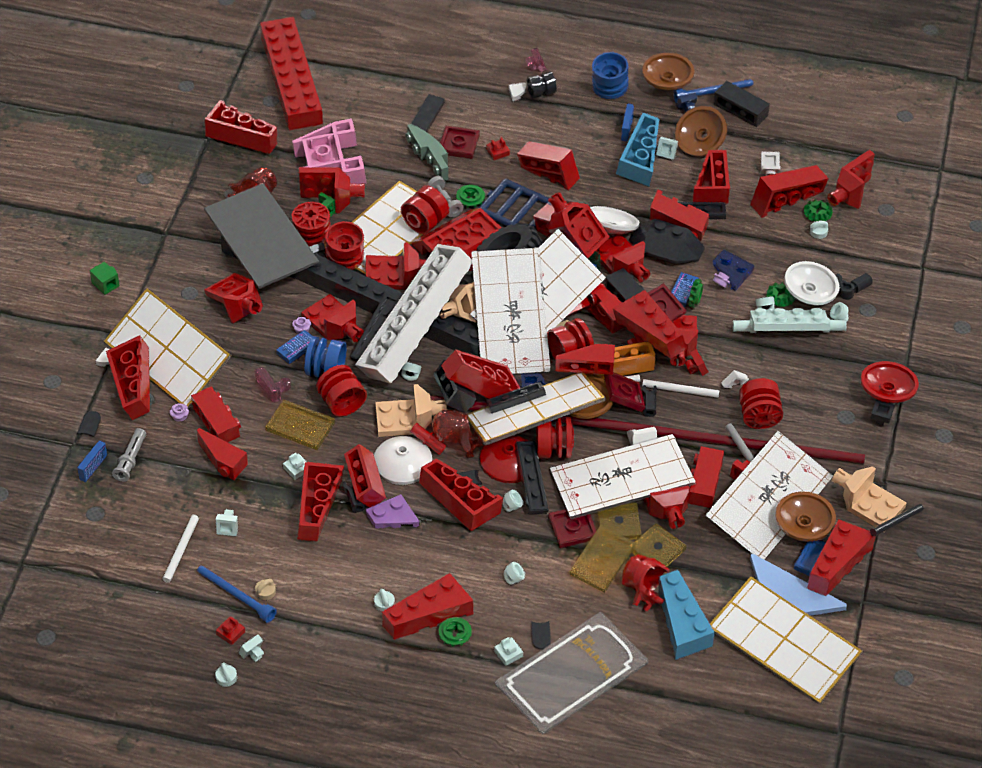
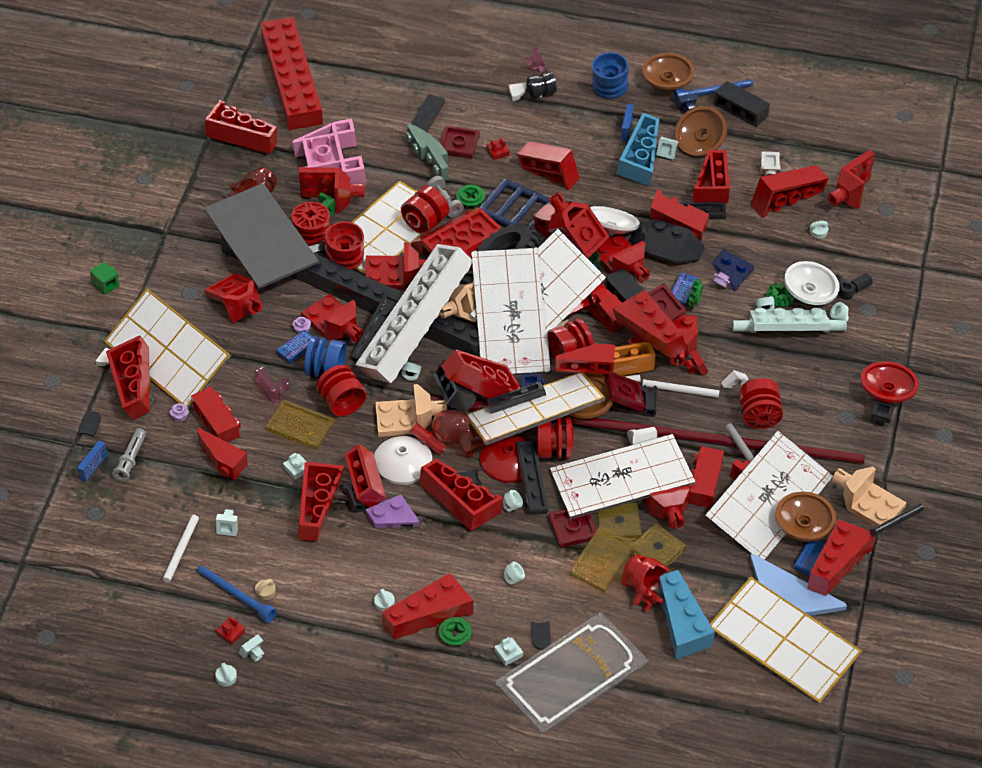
(822, 215): green gear -> none

